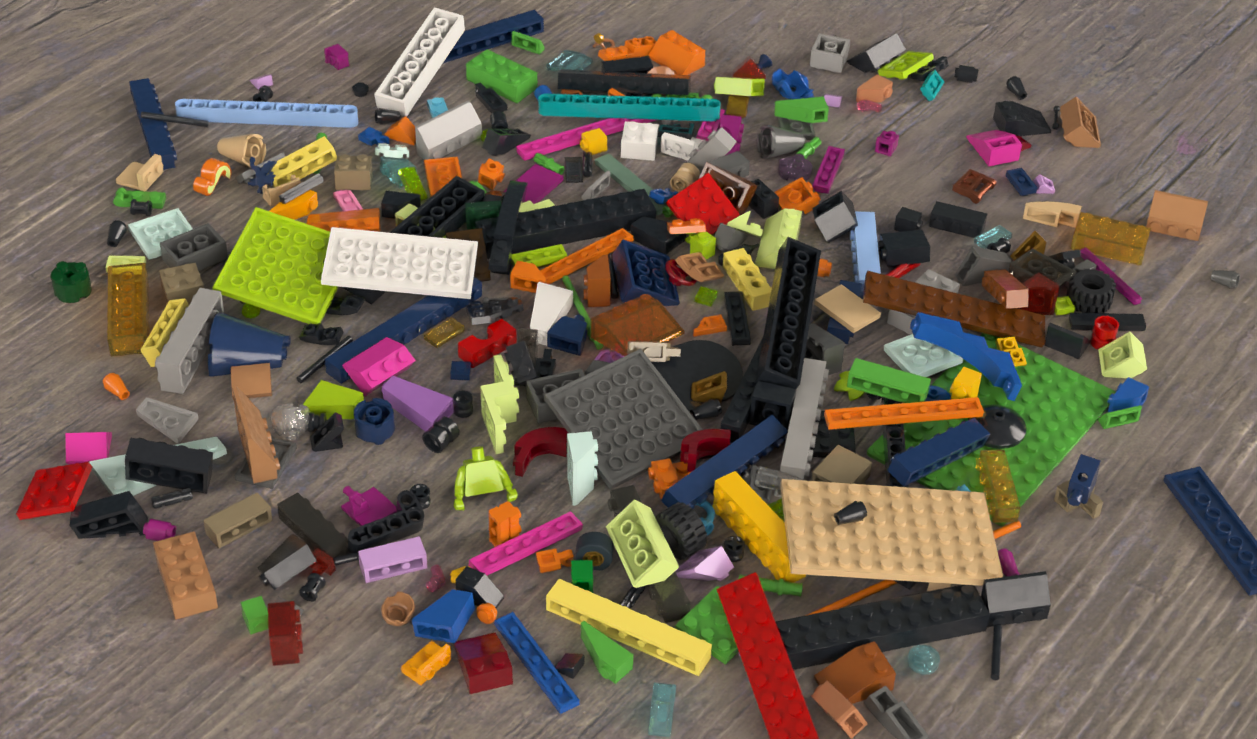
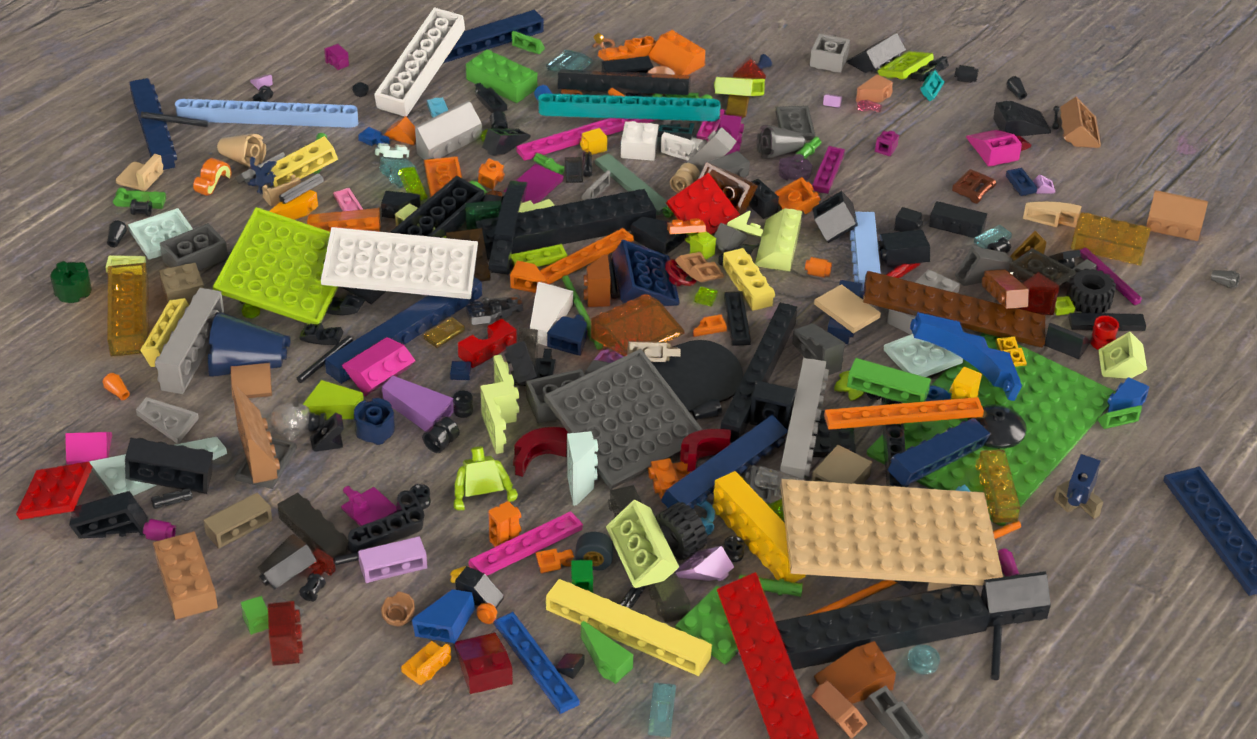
(353, 172): dark tan brick -> none
(385, 116): black cone -> none
(437, 580): clear pink arm -> none
(661, 196): blue plate -> none
(710, 387): pearl gold slope -> none
(783, 82): blue piece -> none
(789, 314): black brick -> none
(805, 109): bright green slope -> none
(852, 513): black cone -> none

